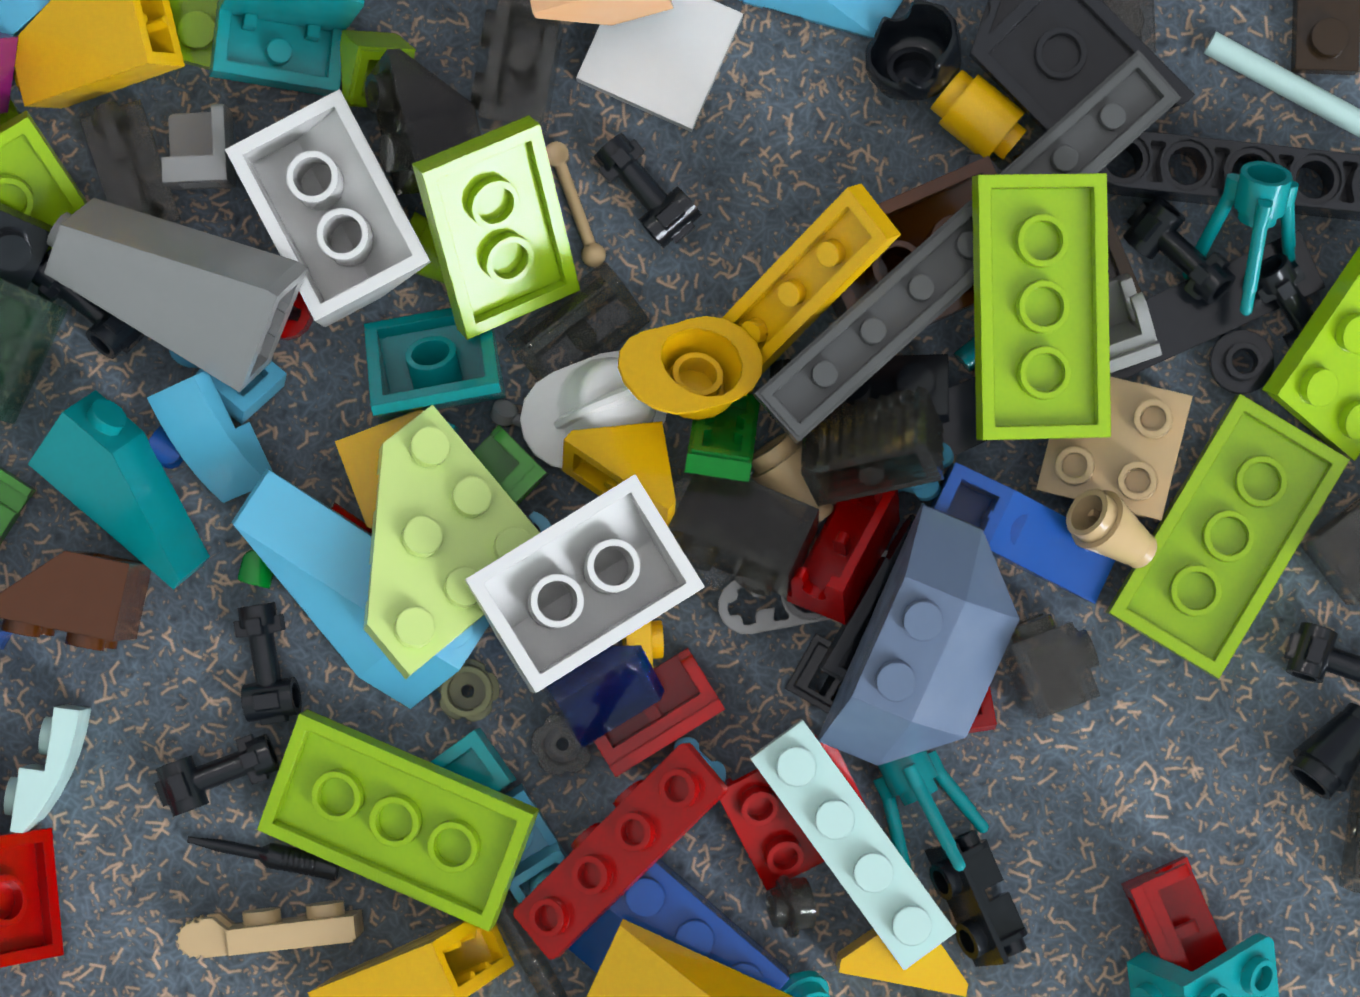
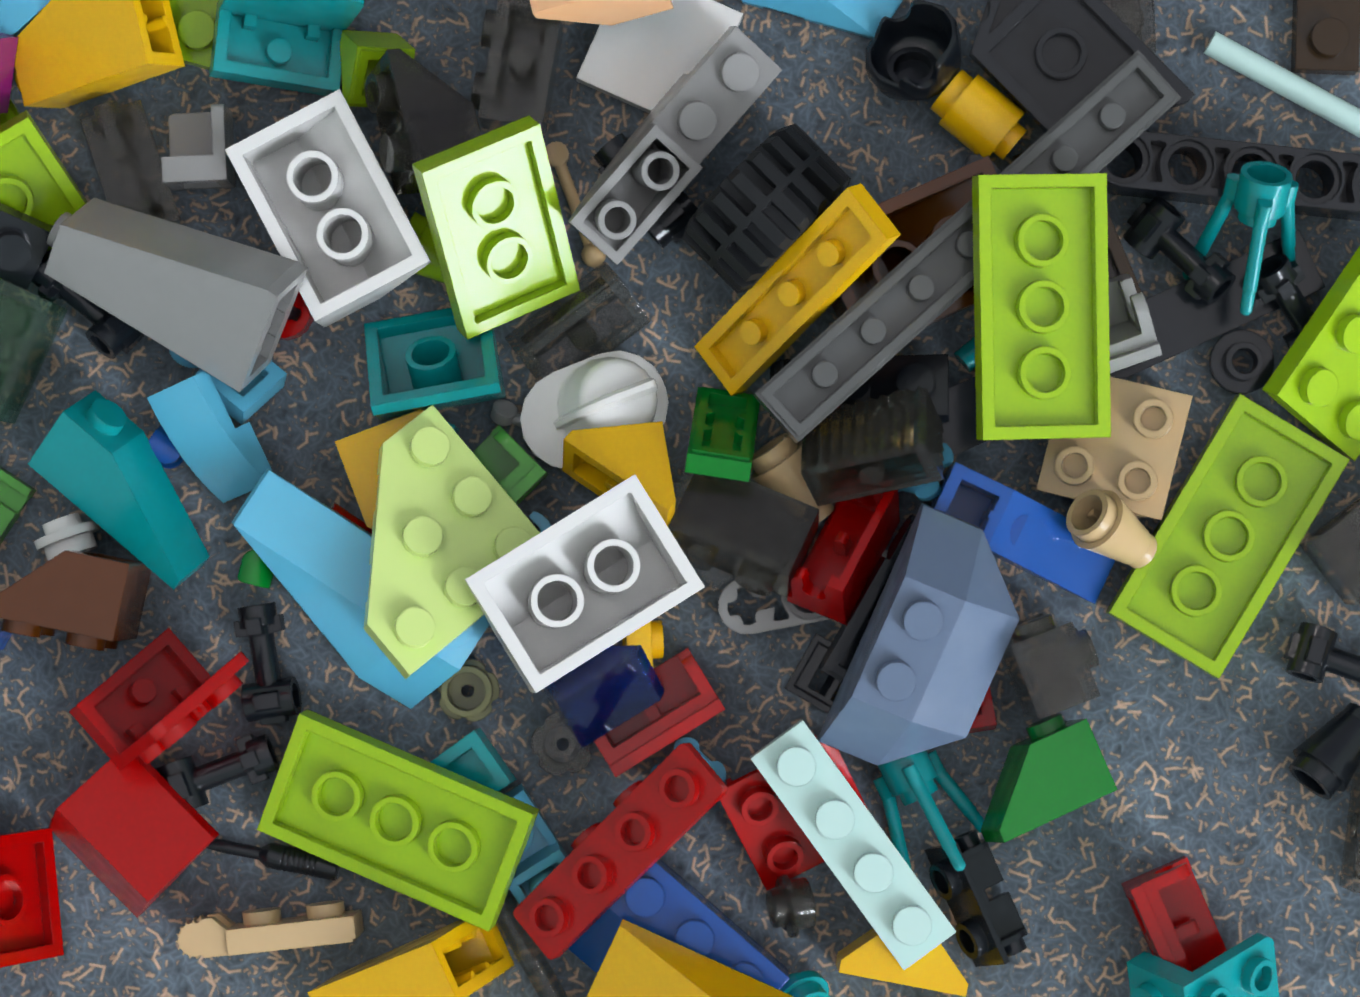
(40, 786): light aqua slope -> none
(67, 534): none -> white plate
(132, 831): none -> red slope
(154, 700): none -> red bracket
(672, 143): none -> light grey slope
(691, 366): yellow piece -> none
(764, 206): none -> black tyre
(1046, 778): none -> green slope

